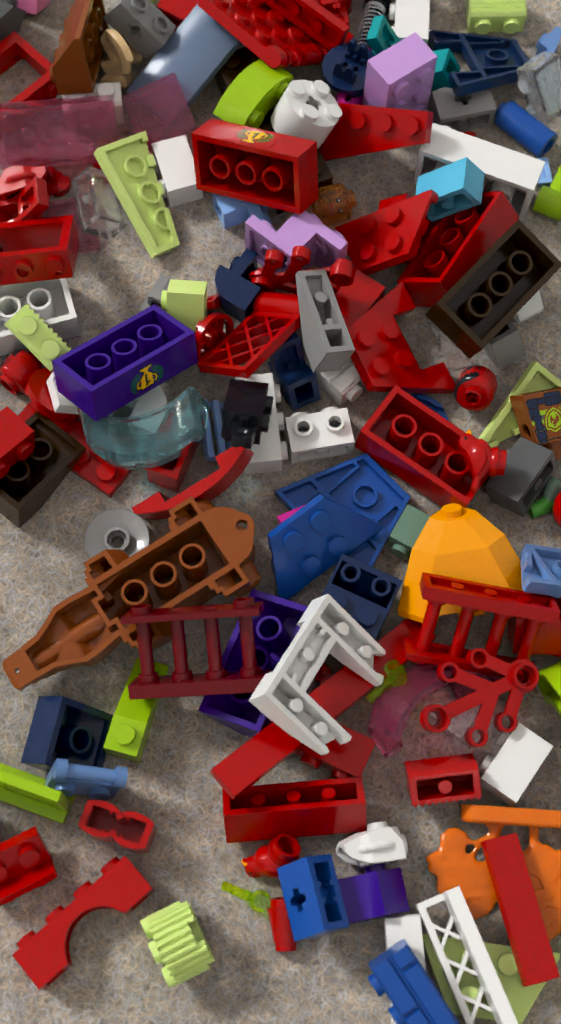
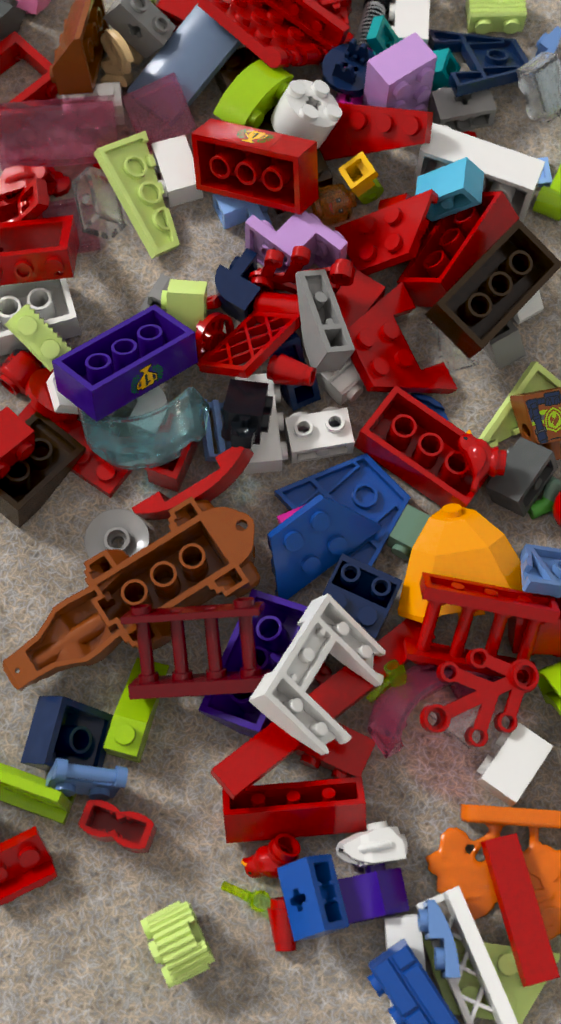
(46, 953): red arch -> none
(289, 371): none -> red cone
(362, 178): none -> yellow leg
(434, 924): none -> medium blue slope
(442, 779): red brick -> none
(477, 385): red head -> none
(525, 128): blue brick -> none

